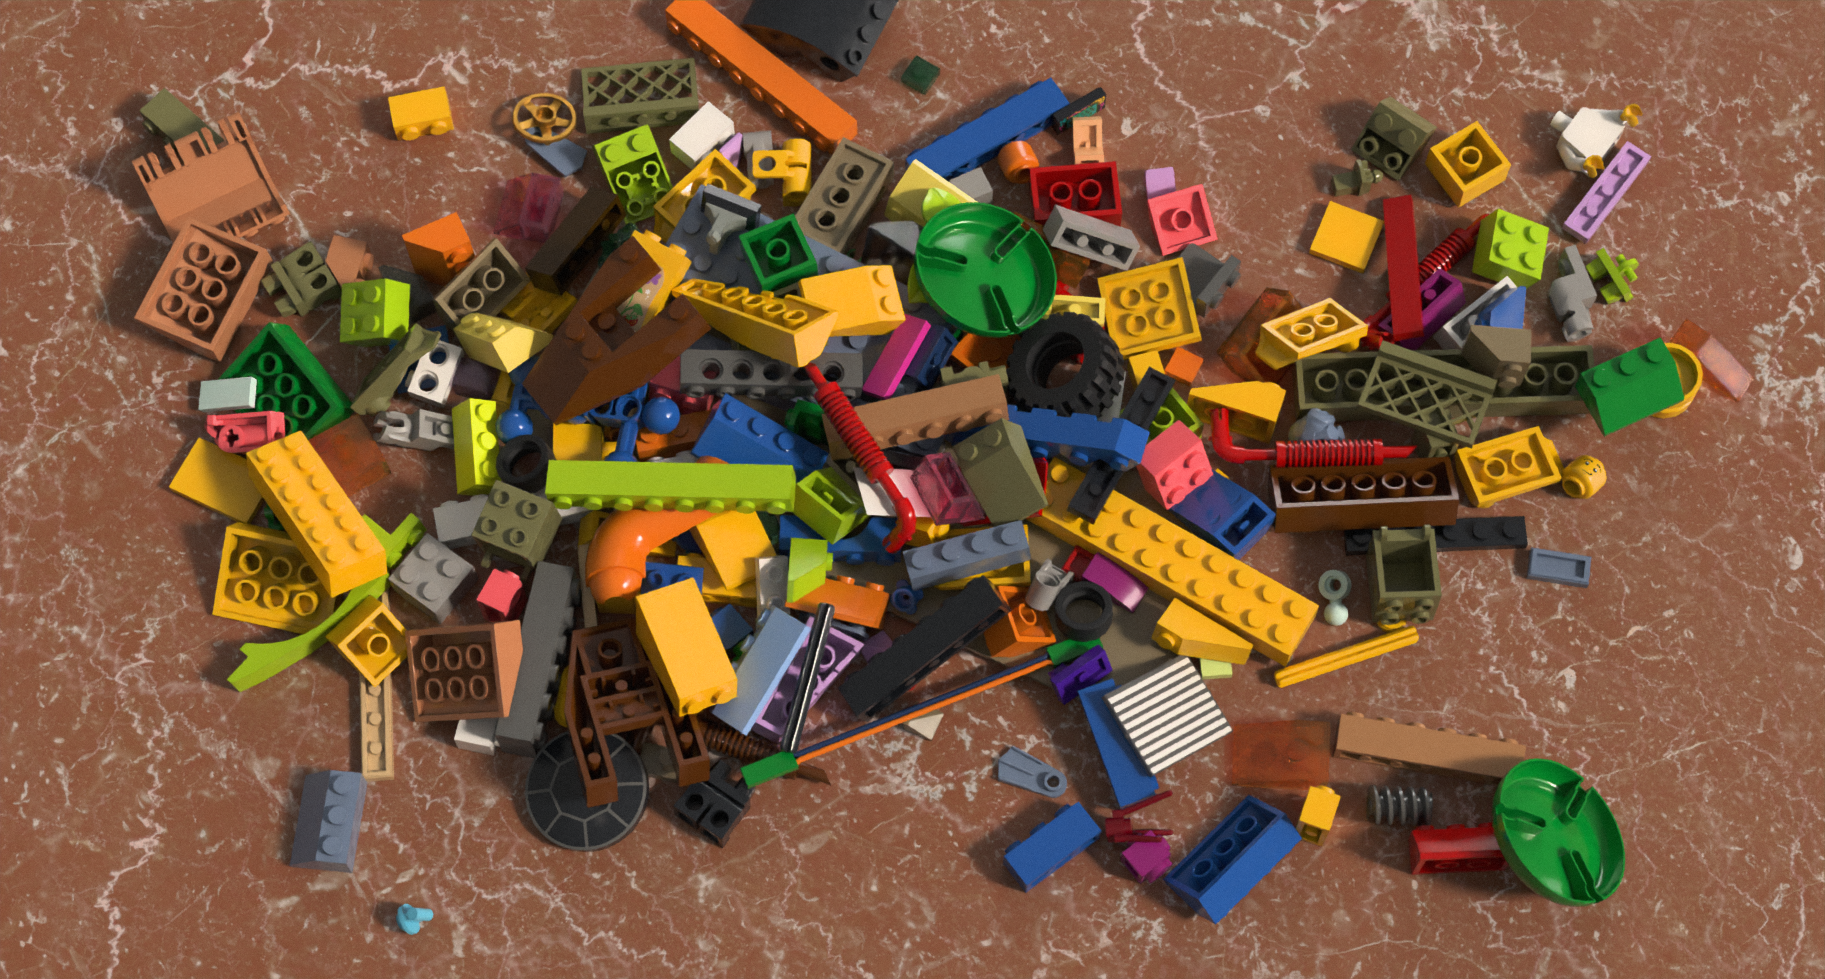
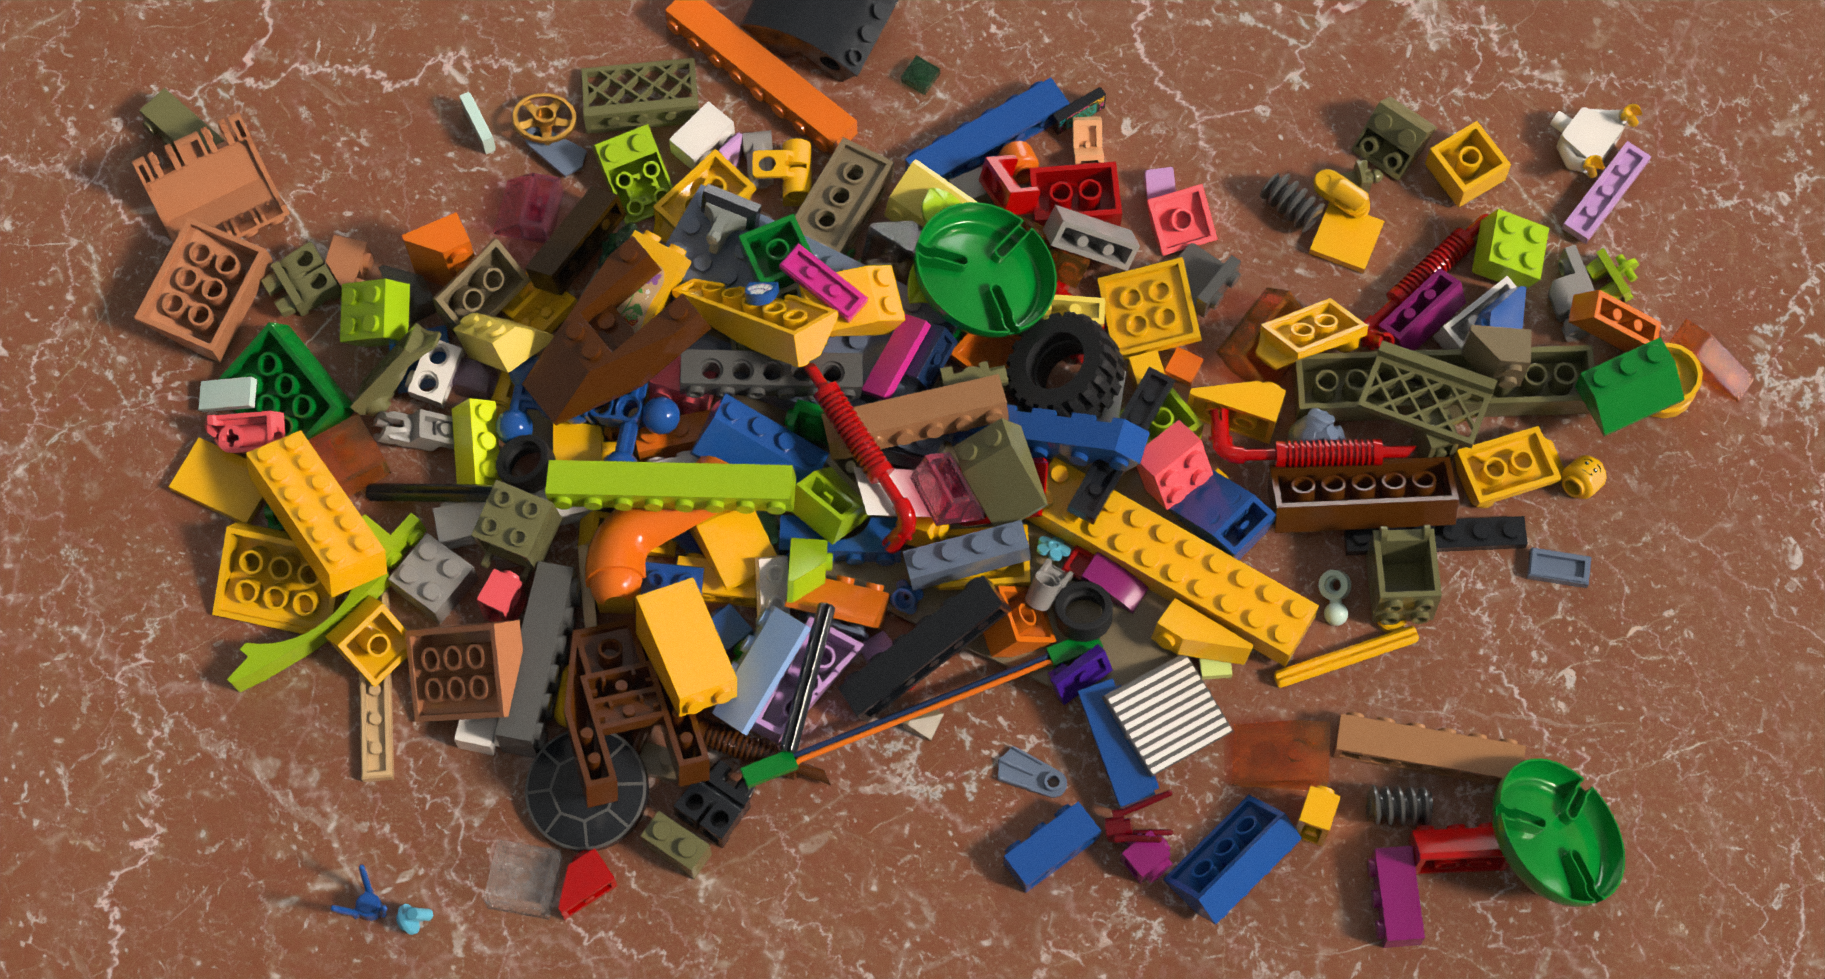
(329, 821): sand blue slope -> none
(367, 905): none -> blue plant
(421, 113): yellow brick -> none
(428, 492): none -> black axle
(477, 122): none -> light aqua tile
(523, 879): none -> clear brick
(584, 882): none -> red slope
(676, 845): none -> olive brick
(761, 292): none -> blue tile
(823, 283): none -> dark pink tile
(1003, 189): none -> red panel
(1053, 548): none -> medium azure plant
(1291, 201): none -> dark grey piece
(1342, 193): none -> yellow arm
(1396, 897): none -> magenta brick
(1403, 268): red tile -> none
(1612, 320): none -> orange brick

